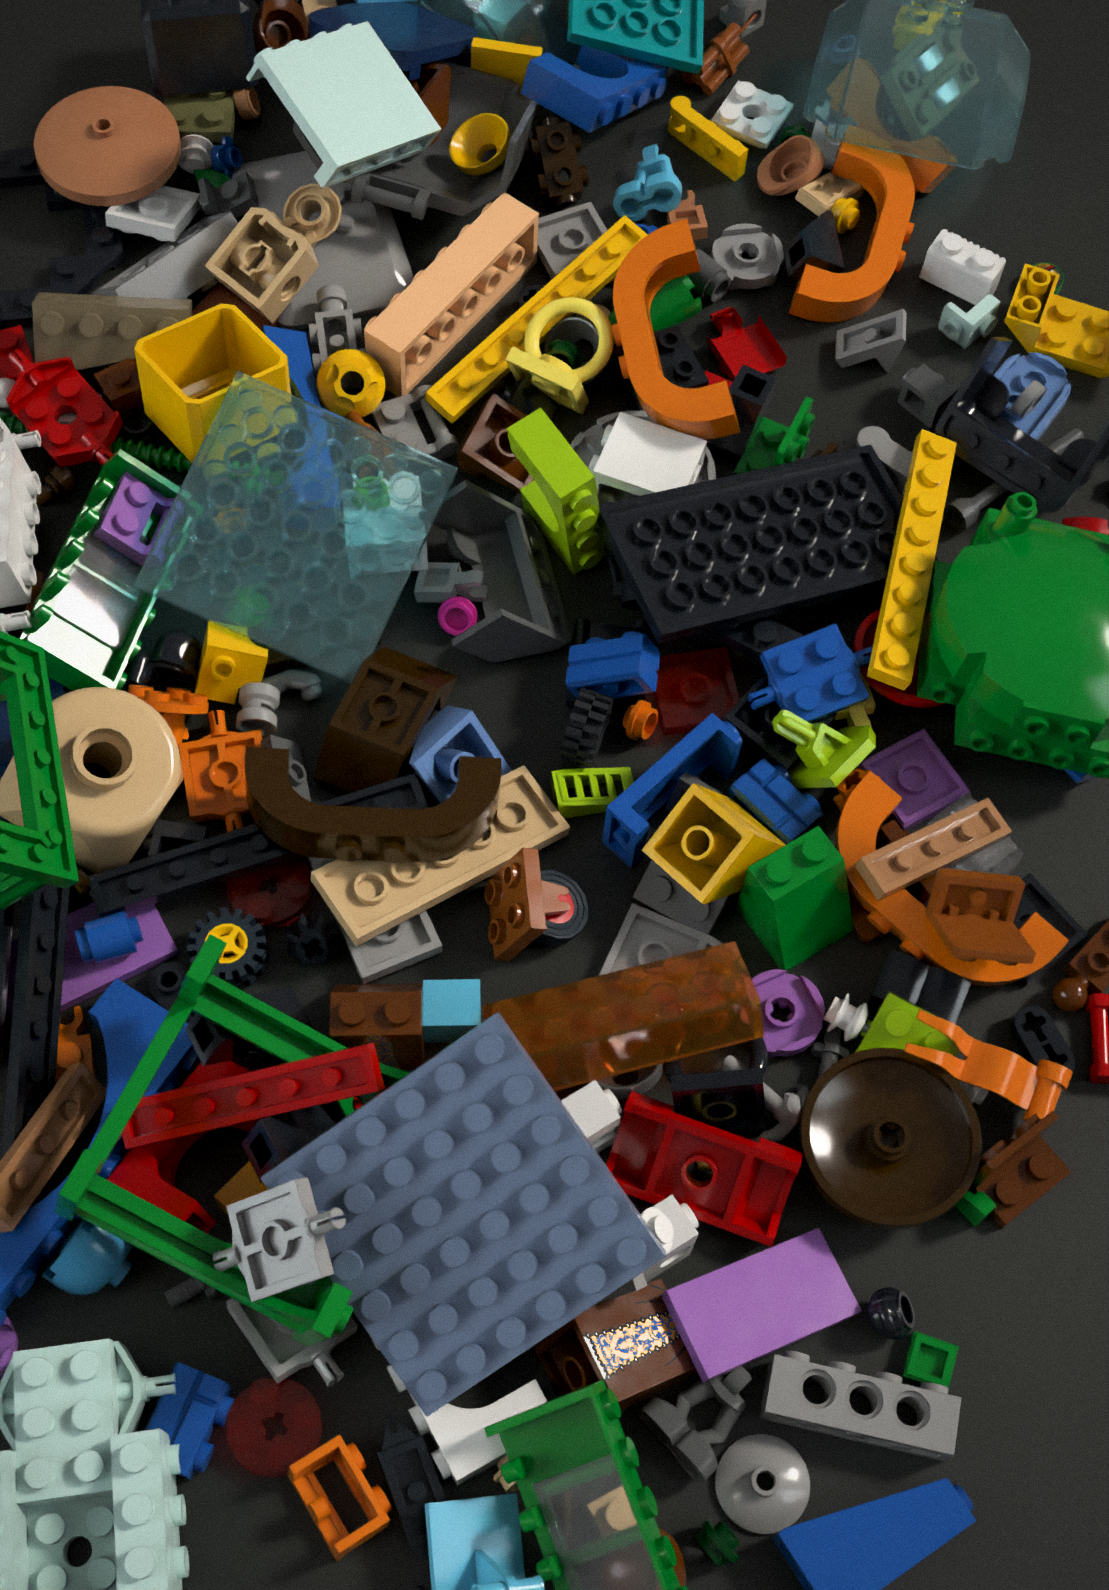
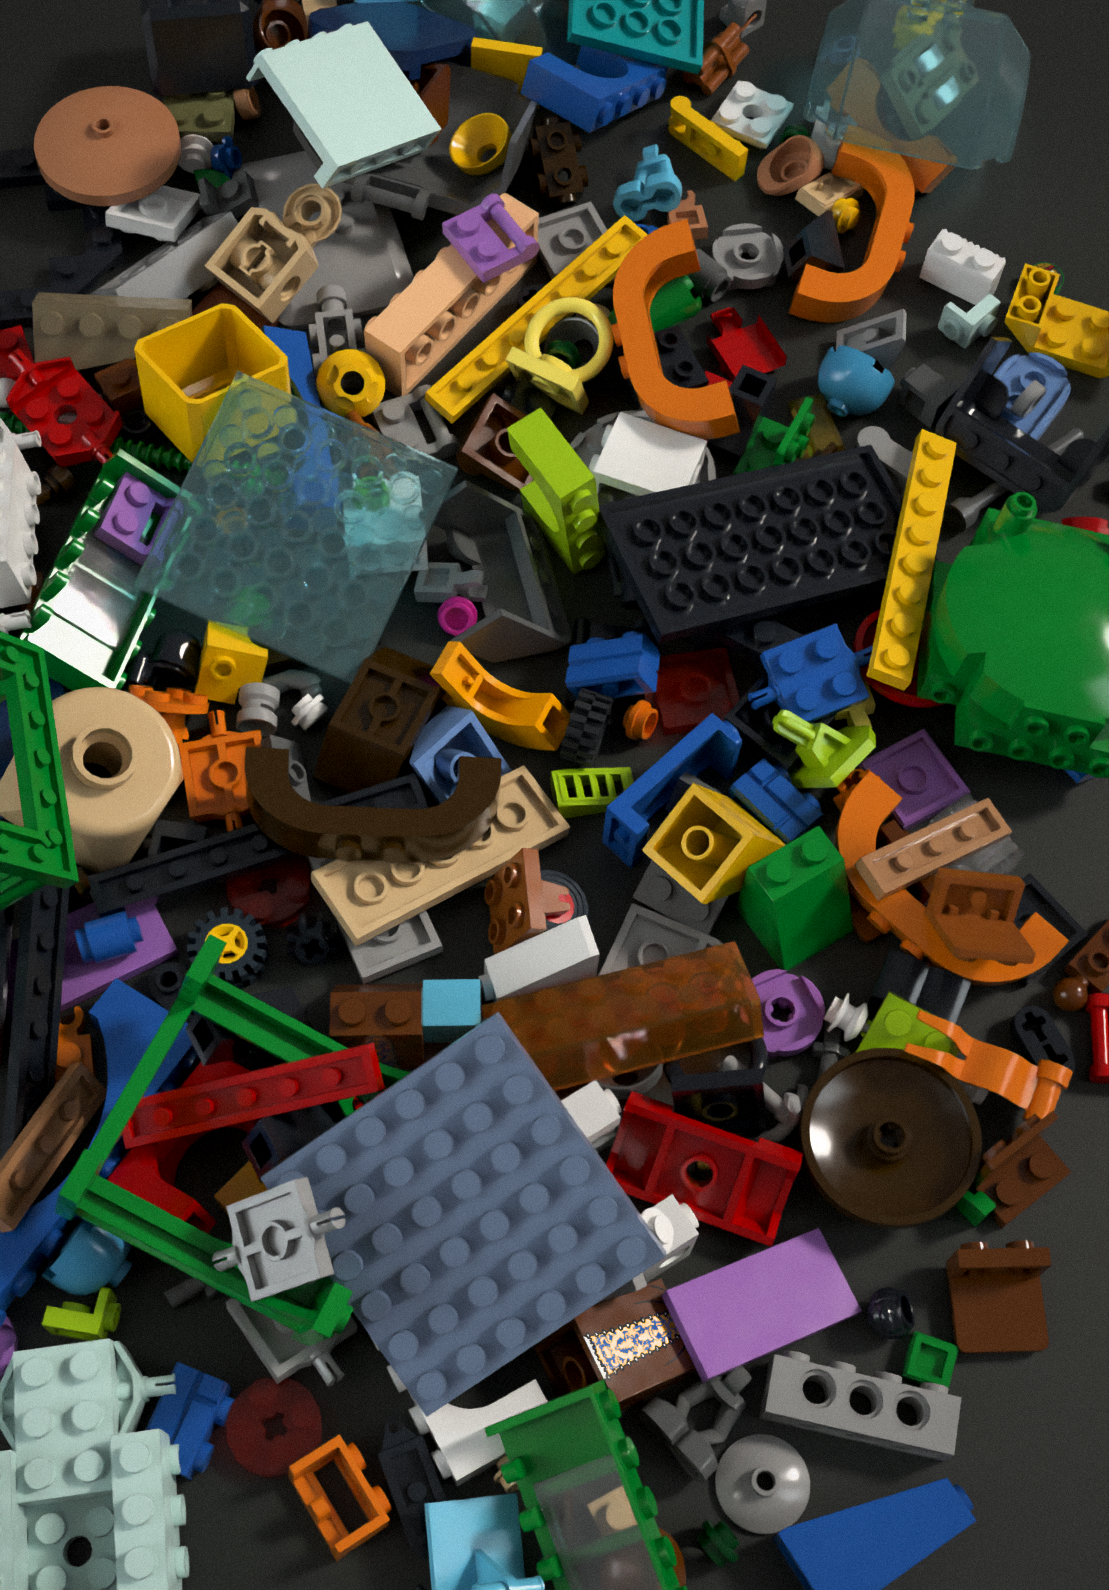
(76, 1321): none -> lime bracket
(308, 711): none -> white plate
(481, 245): none -> medium lavender plate
(507, 713): none -> light orange arch
(542, 962): none -> white slope
(823, 428): none -> clear yellow tile
(852, 382): none -> dark azure cylinder
(998, 1297): none -> reddish brown bracket

